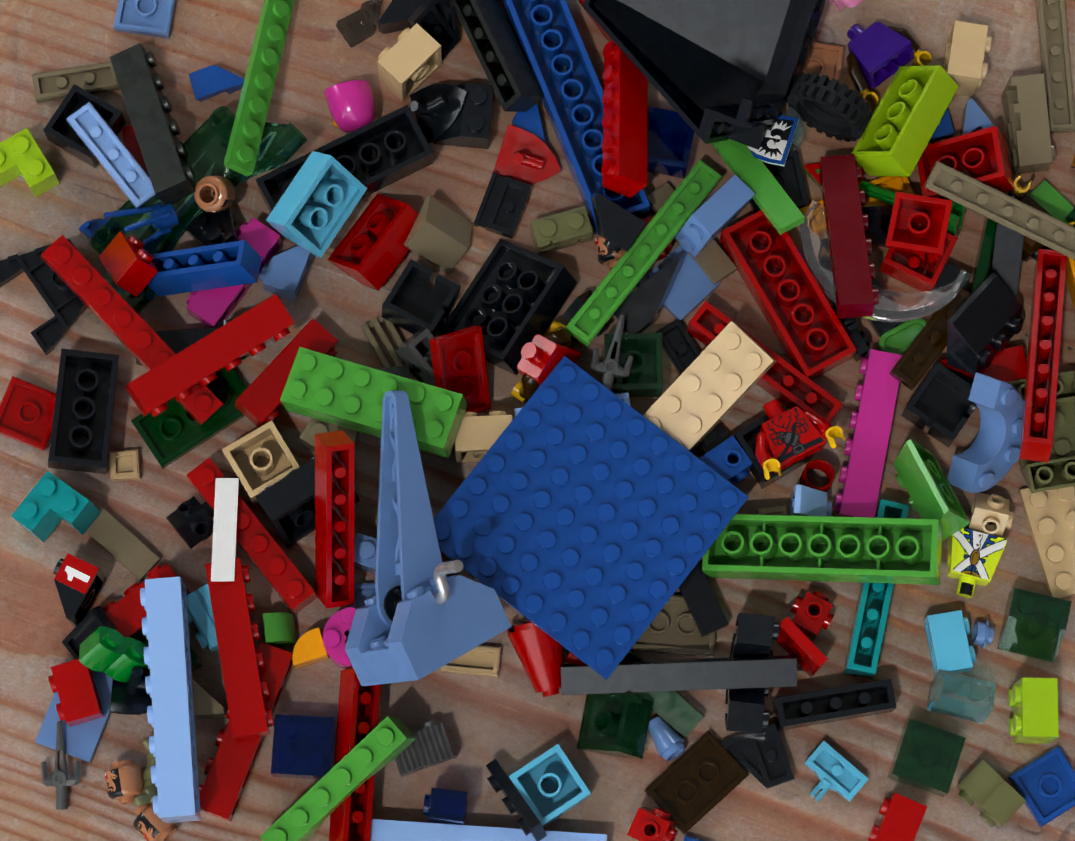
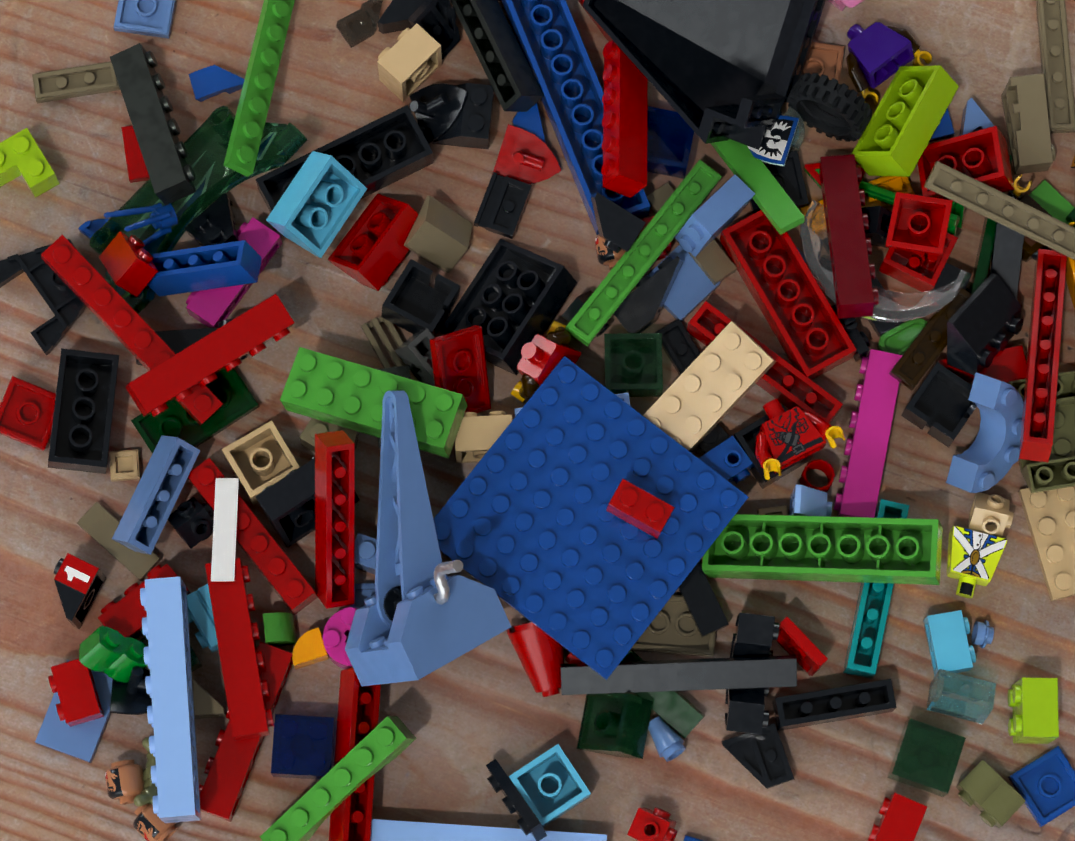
(52, 502): teal brick -> none
(60, 777): dark grey piece -> none
(63, 135): black brick -> none
(85, 628): black tile -> none
(112, 155): light blue tile -> none
(156, 494): none -> medium blue brick
(214, 193): nougat head -> none
(262, 397): red brick -> none
(286, 272): medium blue slope -> none
(351, 104): dark pink piece -> none
(429, 749): flat silver brick -> none
(446, 806): clear blue brick -> none
(478, 662): tan tile -> none
(561, 230): olive brick -> none
(610, 367): dark grey piece -> none
(640, 508): none -> red brick
(696, 782): dark brown tile -> none
(807, 623): red brick -> none
(834, 773): medium azure plate -> none
(929, 488): bright green slope -> none
(966, 56): tan brick -> none
(1034, 624): clear green slope -> none

